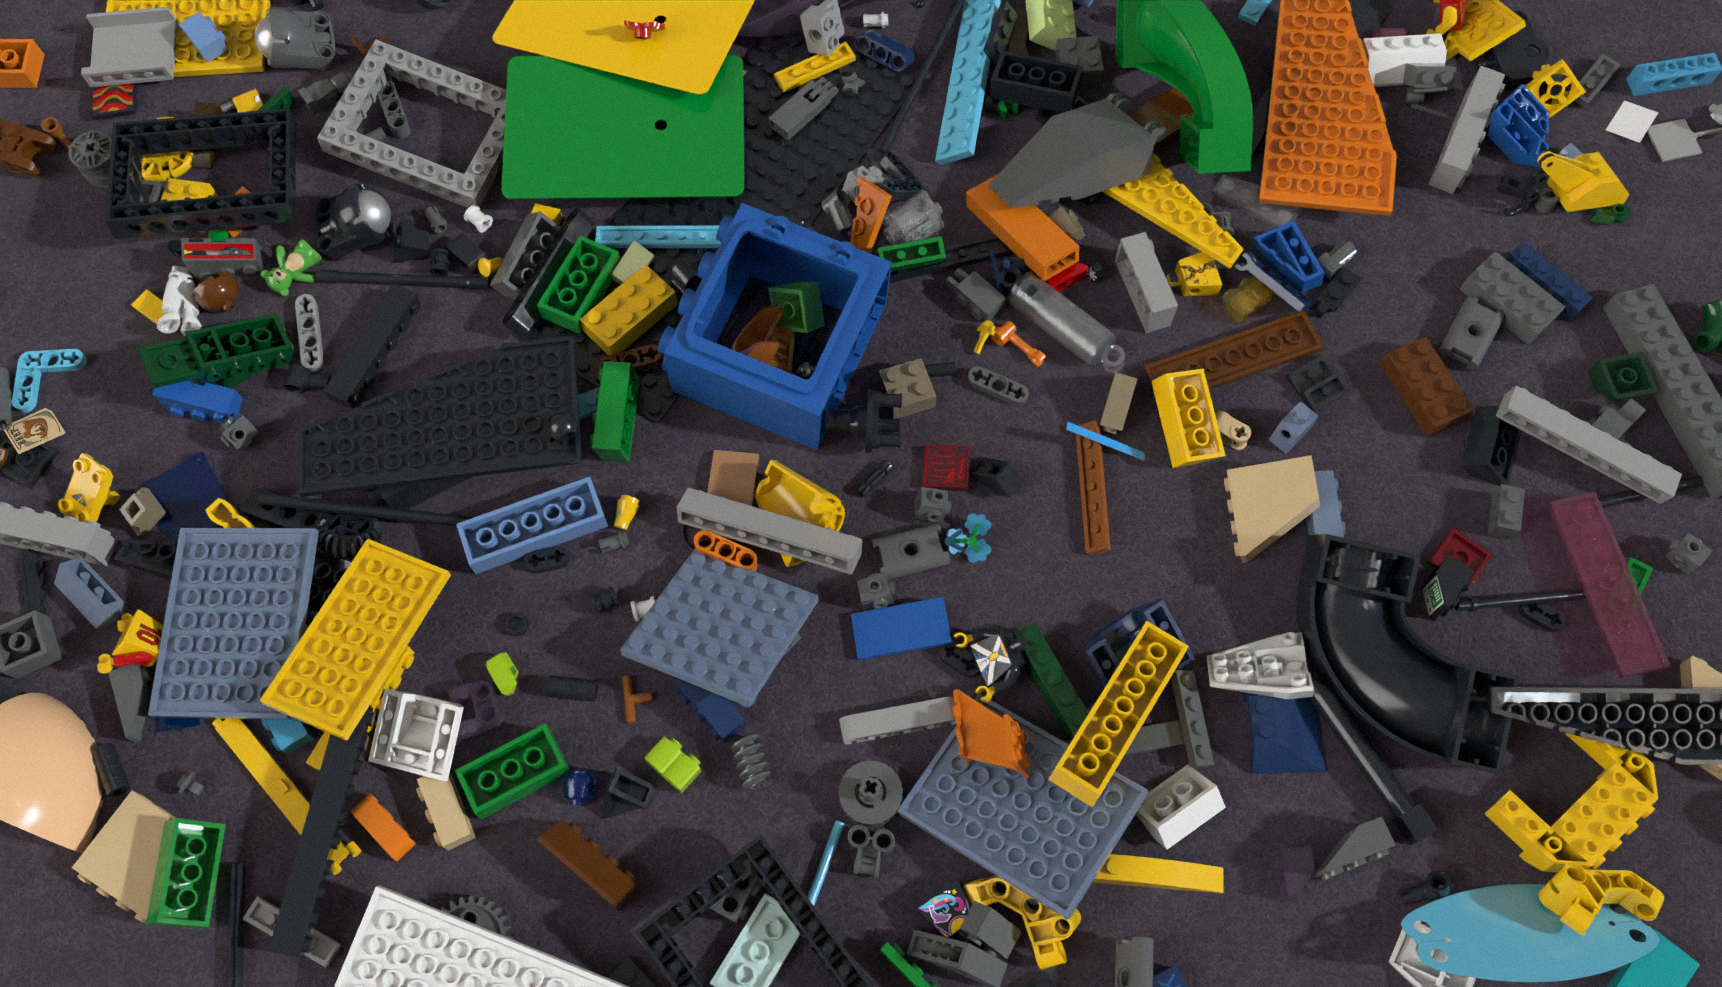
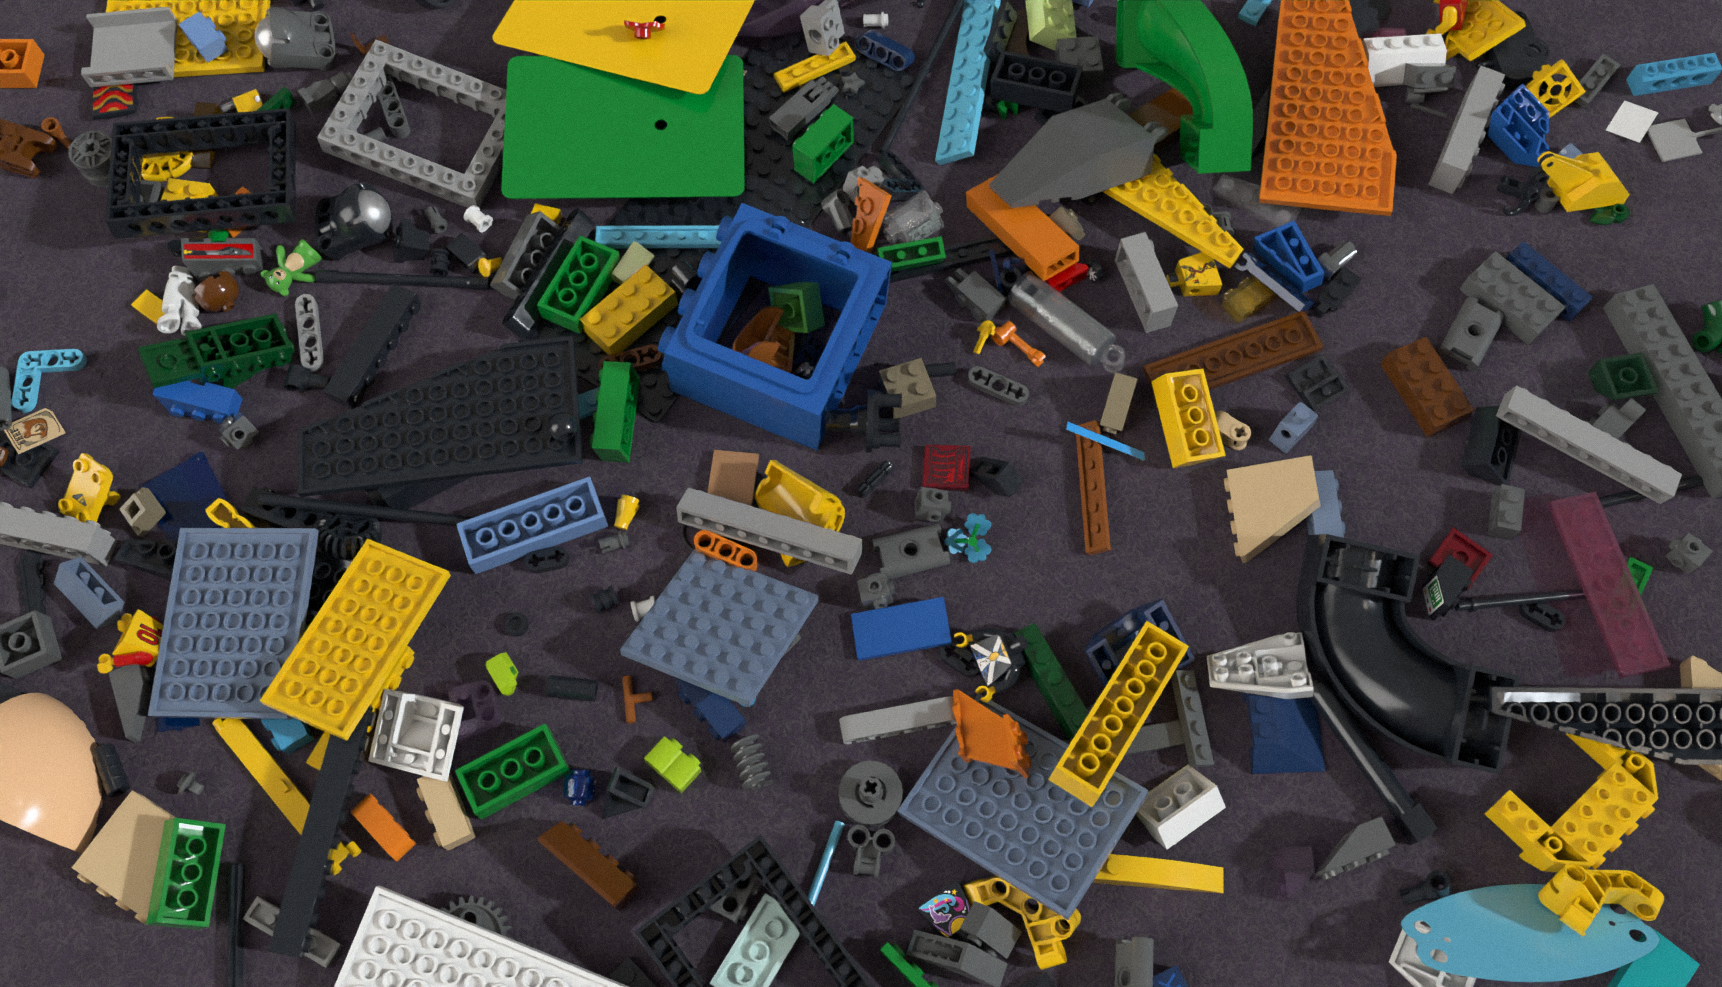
(823, 143): none -> green brick

